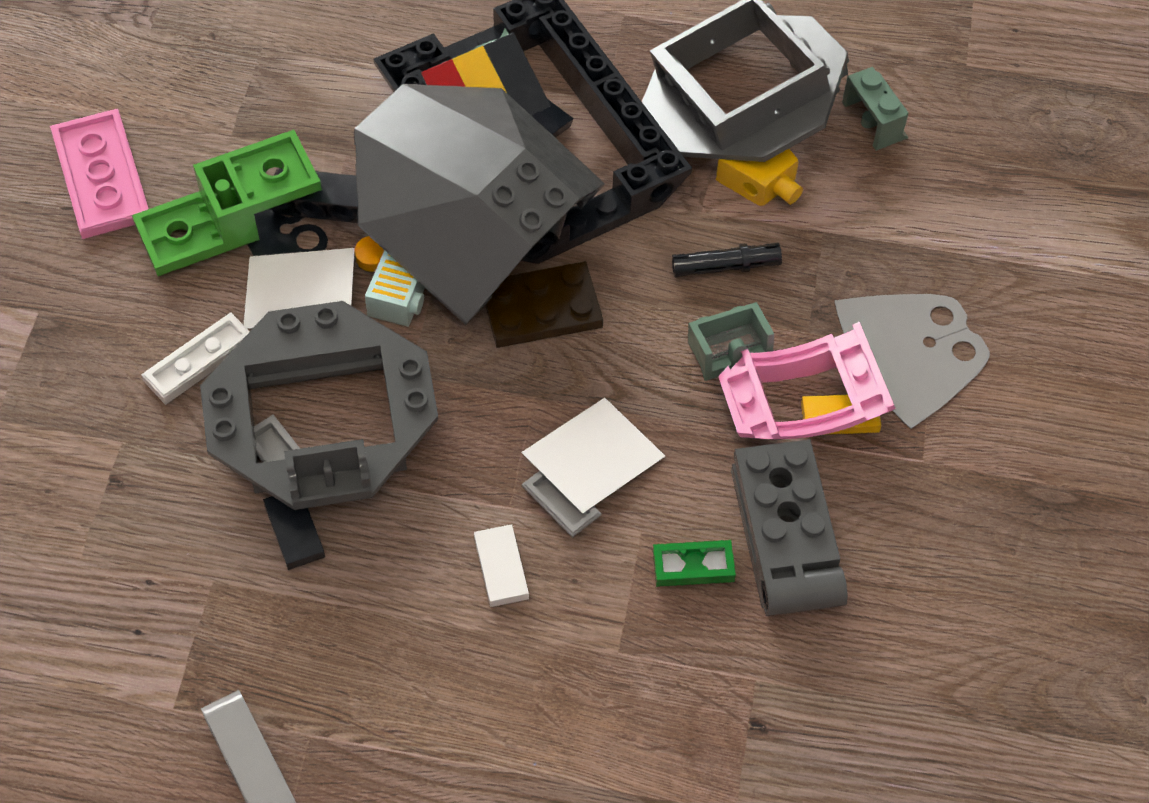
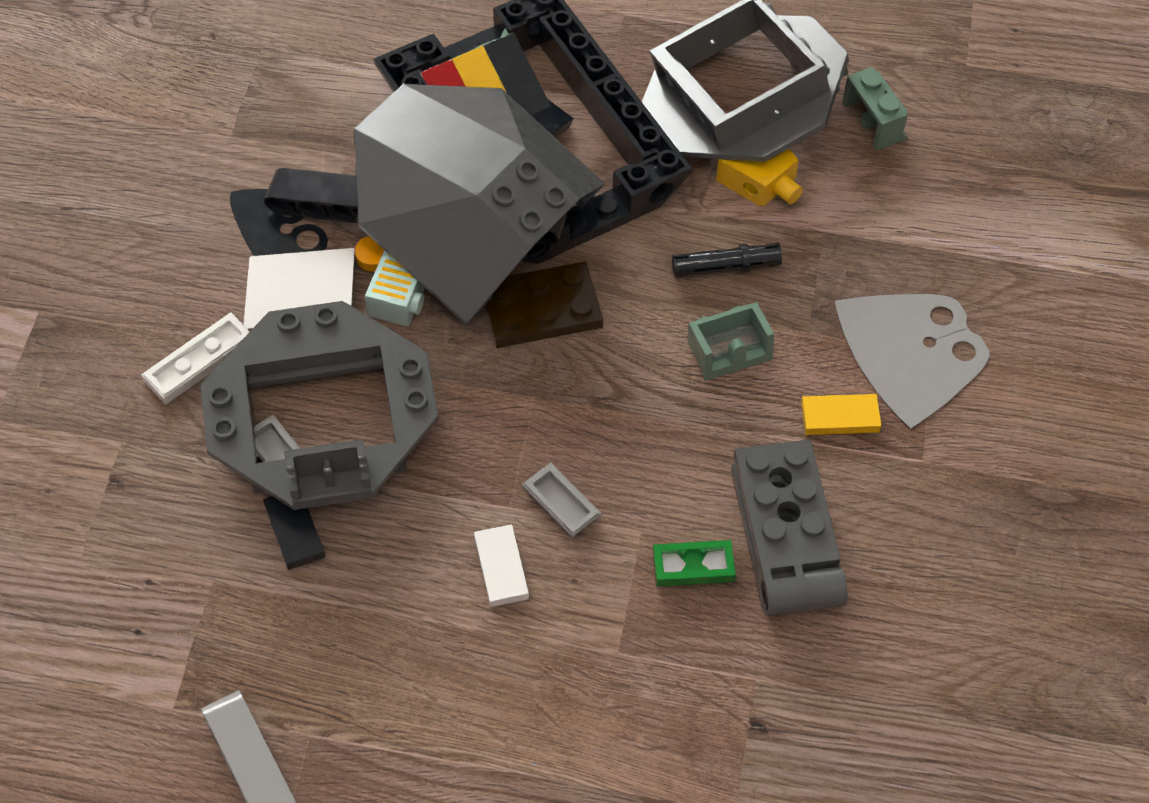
(99, 172): bright pink tile -> none
(224, 207): bright green bracket -> none
(593, 455): white sticker -> none
(847, 352): bright pink wedge -> none

